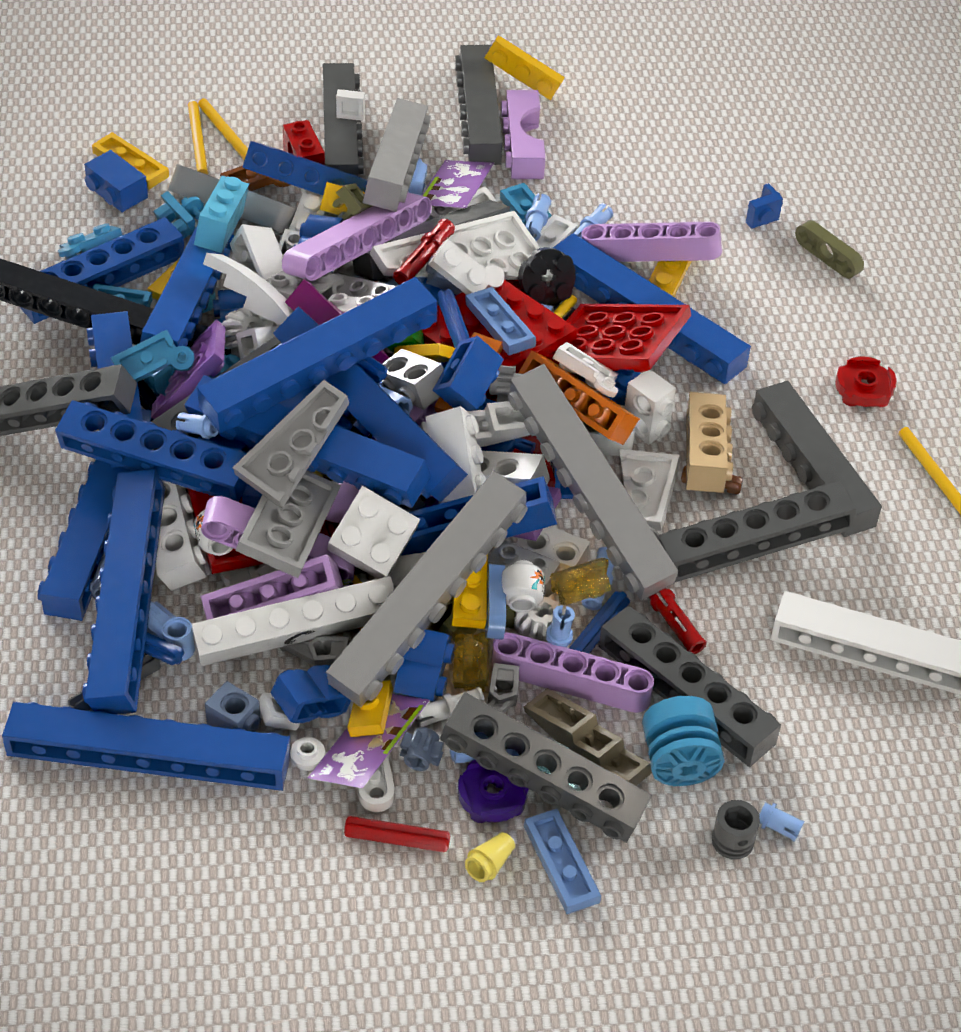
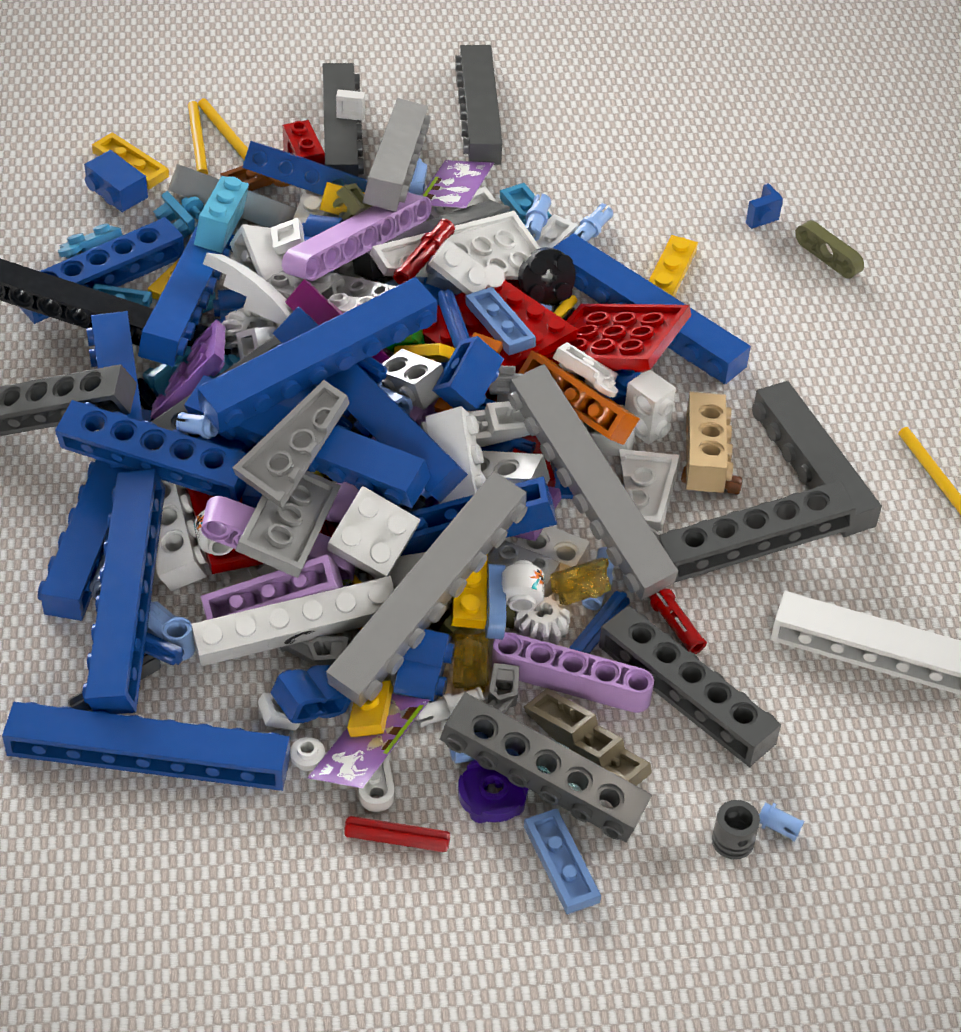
(154, 356): dark azure hinge -> none
(228, 701): sand blue brick -> none
(287, 235): none -> white plate
(421, 749): sand blue gear -> none
(488, 858): light yellow cone -> none
(524, 67): yellow plate -> none
(525, 152): lavender arch -> none
(560, 631): light blue pin -> none
(656, 241): lavender beam -> none
(682, 741): dark azure wheel -> none
(854, 392): red plate -> none

